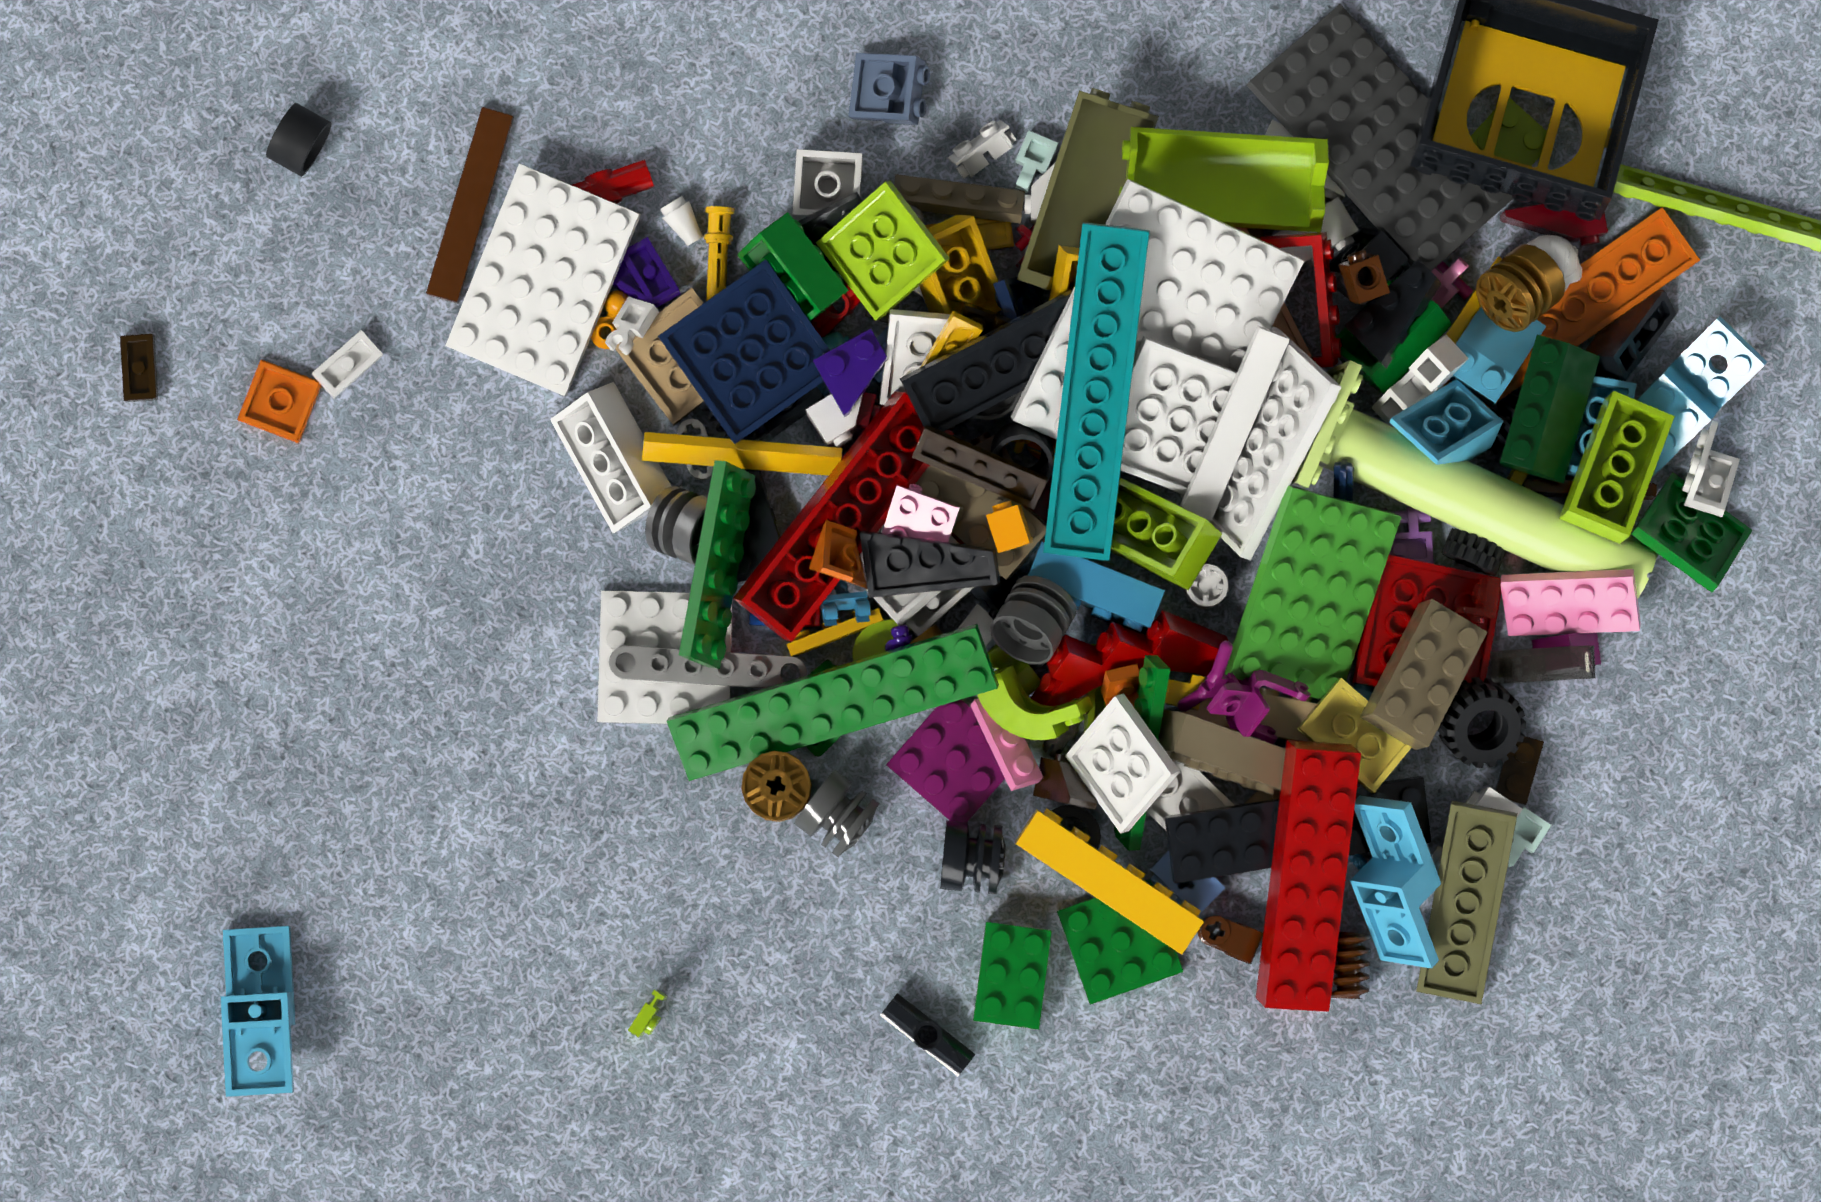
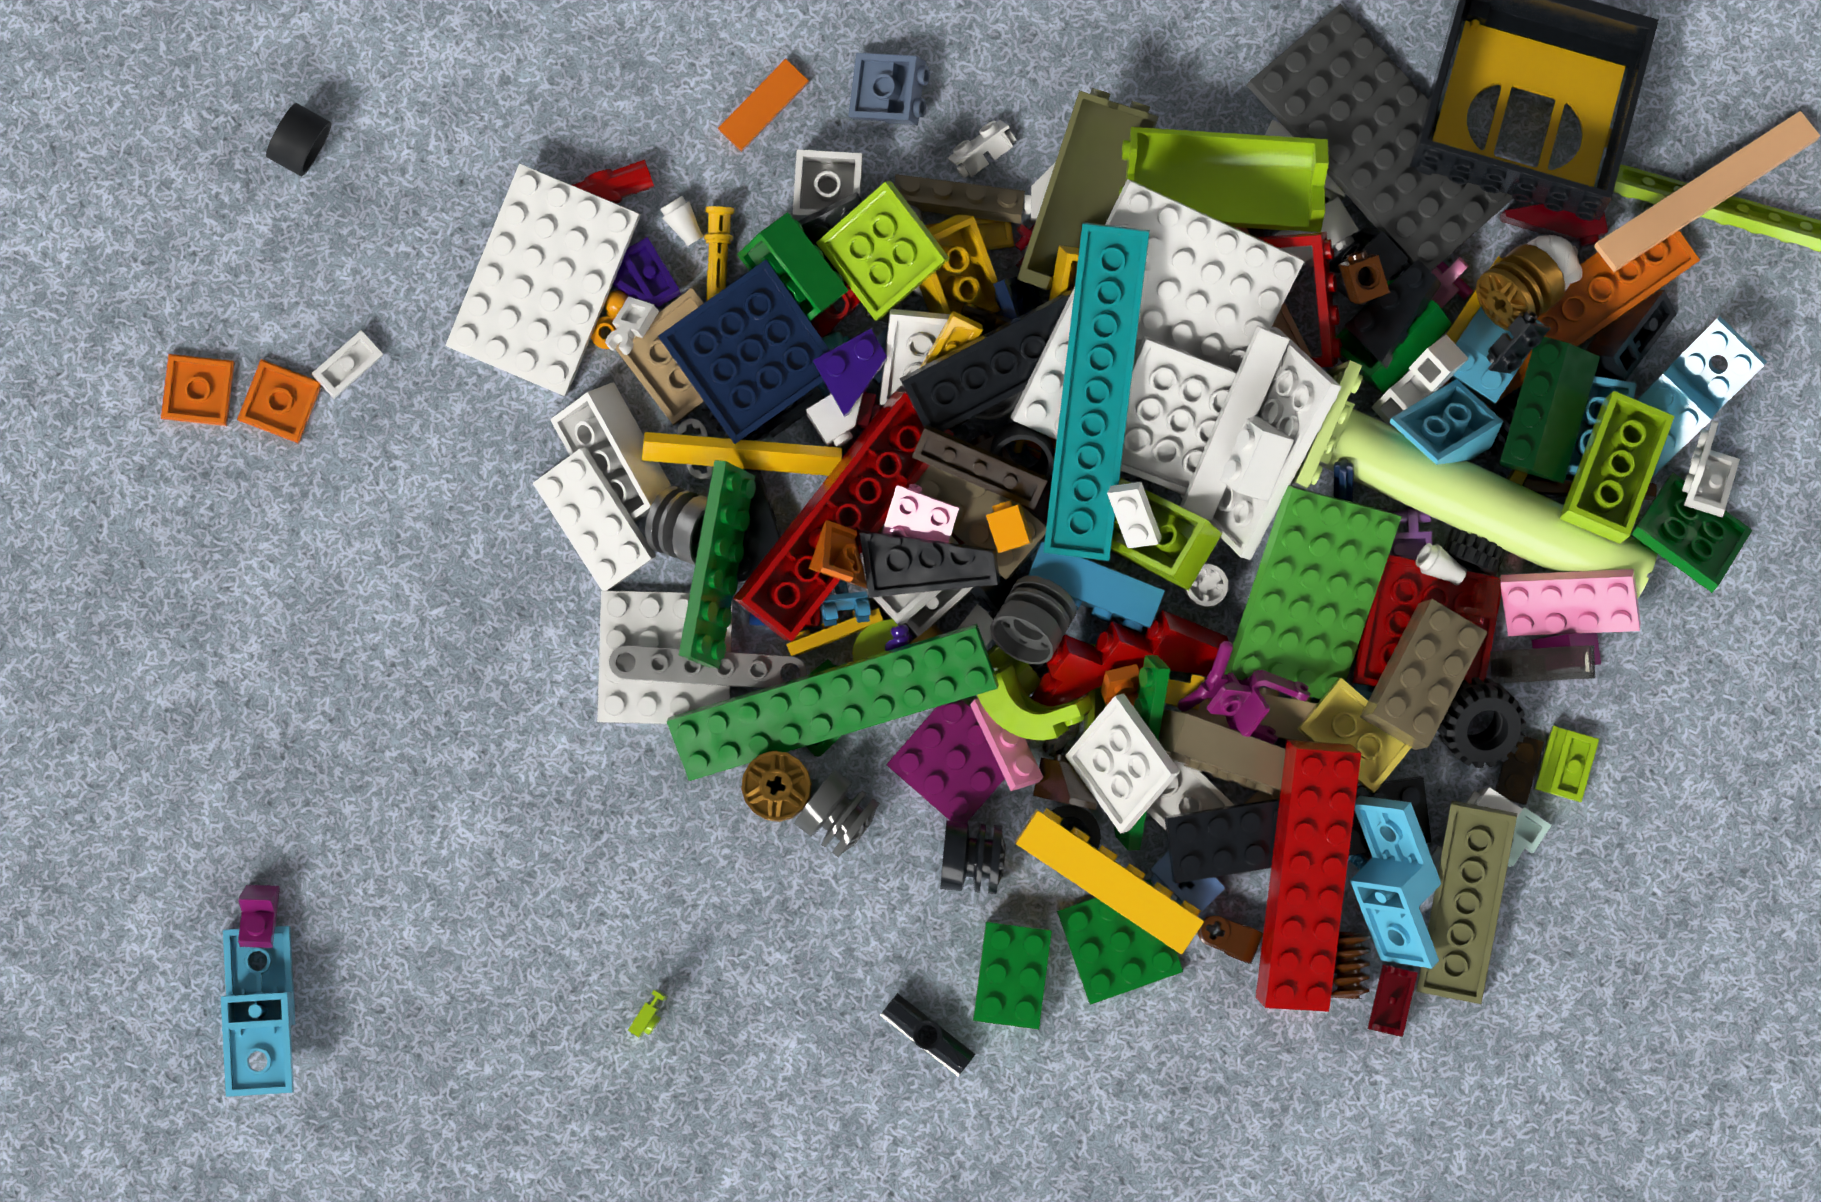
(139, 367): dark brown plate -> none
(197, 390): none -> orange tile
(258, 915): none -> magenta slope
(470, 205): reddish brown tile -> none
(594, 519): none -> white plate
(763, 105): none -> orange tile
(1034, 156): light aqua plate -> none
(1134, 515): none -> white plate
(1256, 459): none -> white slope
(1392, 1000): none -> dark red hinge
(1438, 563): none -> white cone
(1508, 353): none -> black hinge
(1518, 138): lime plate -> none
(1566, 764): none -> lime plate
(1707, 191): none -> light nougat tile

